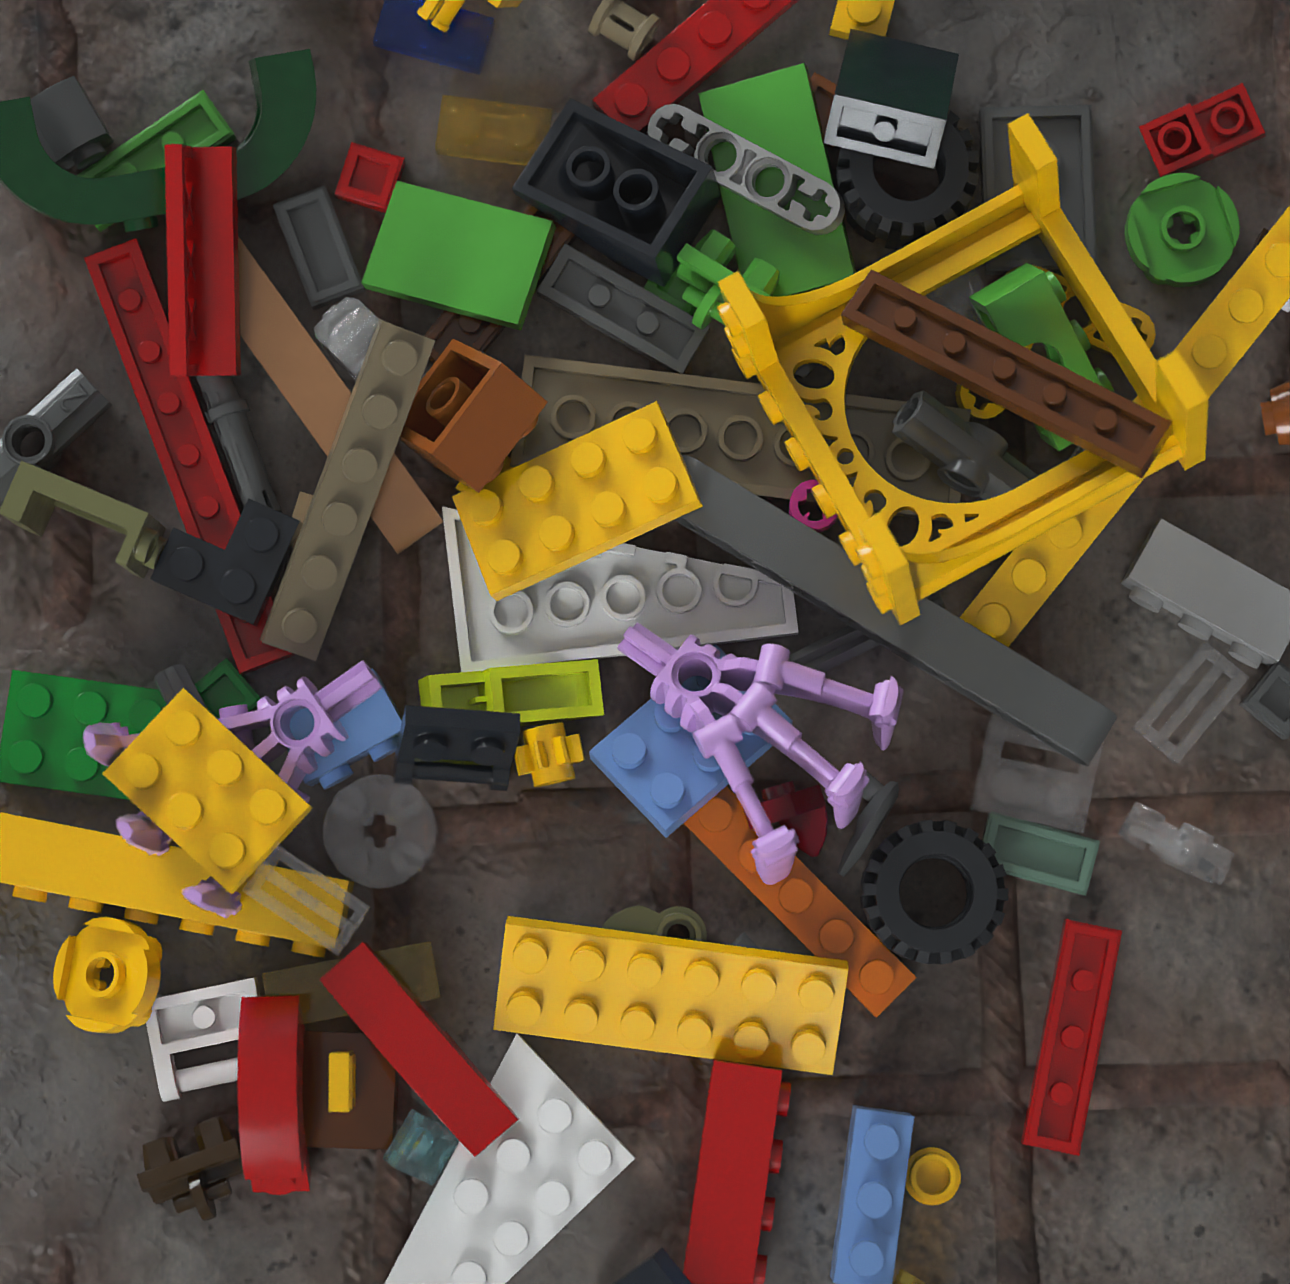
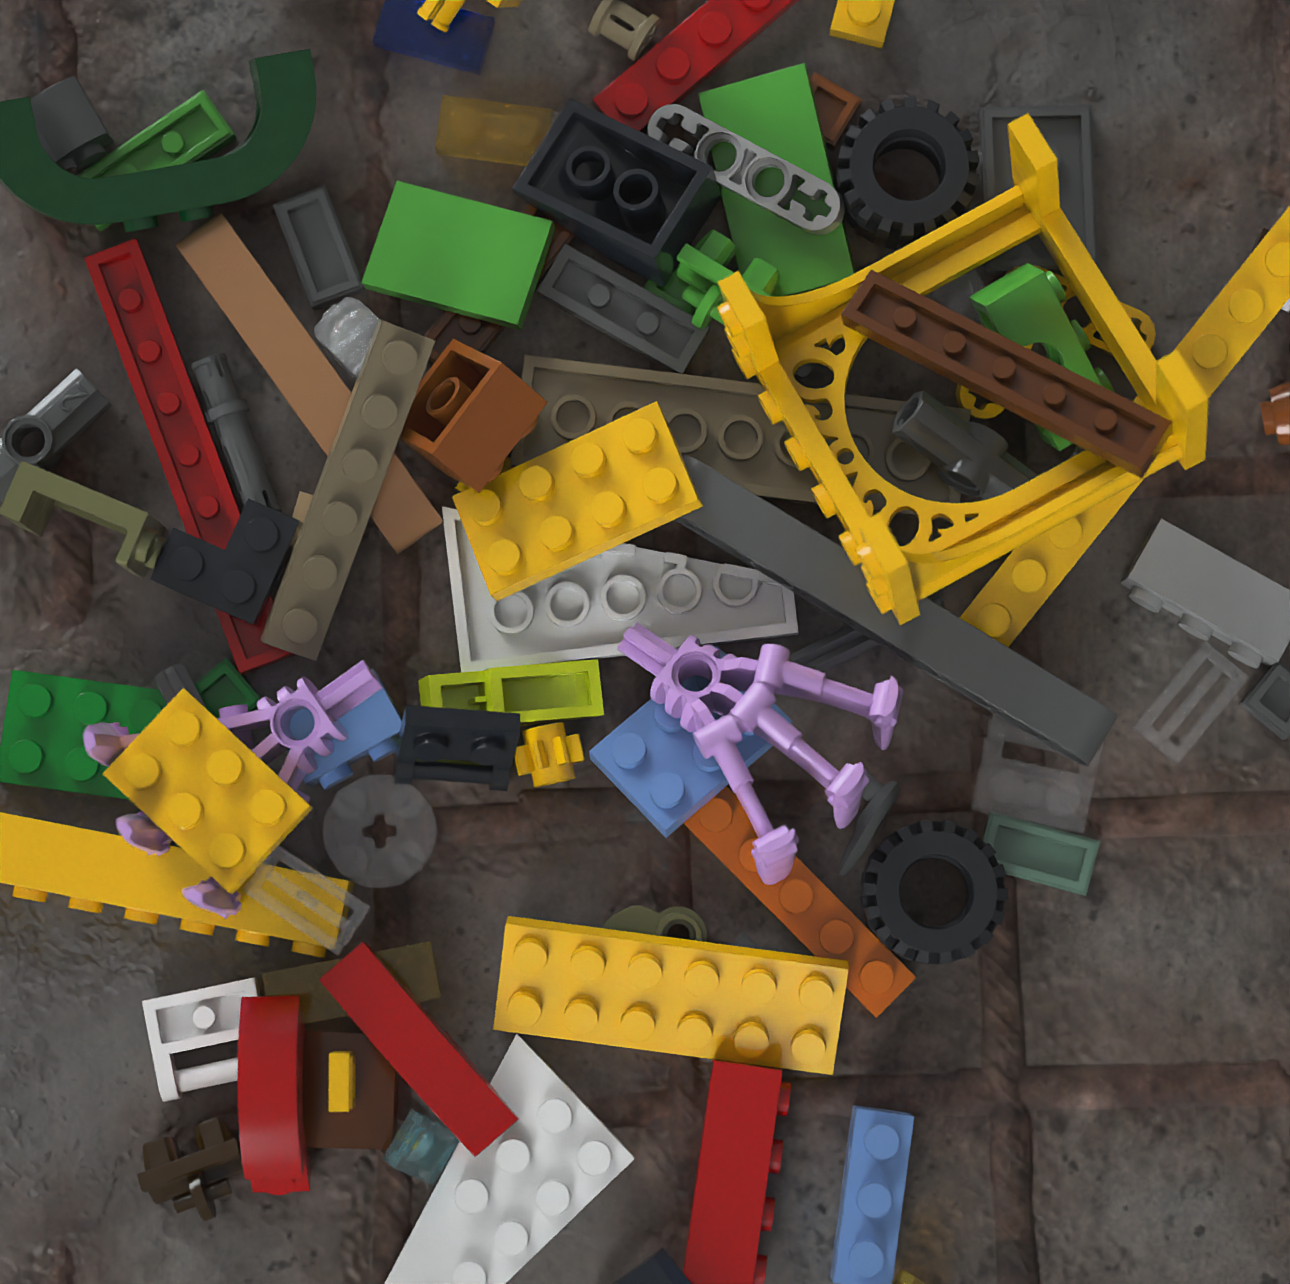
(135, 979): yellow plate -> none
(202, 260): red fence -> none
(369, 177): red tile -> none
(798, 810): dark red plate -> none
(799, 498): dark pink bush -> none
(891, 98): black panel -> none
(932, 1176): yellow plate -> none
(1071, 1037): red tile -> none
(1183, 848): clear plate -> none
(1196, 202): bright green plate -> none
(1202, 131): red slope -> none

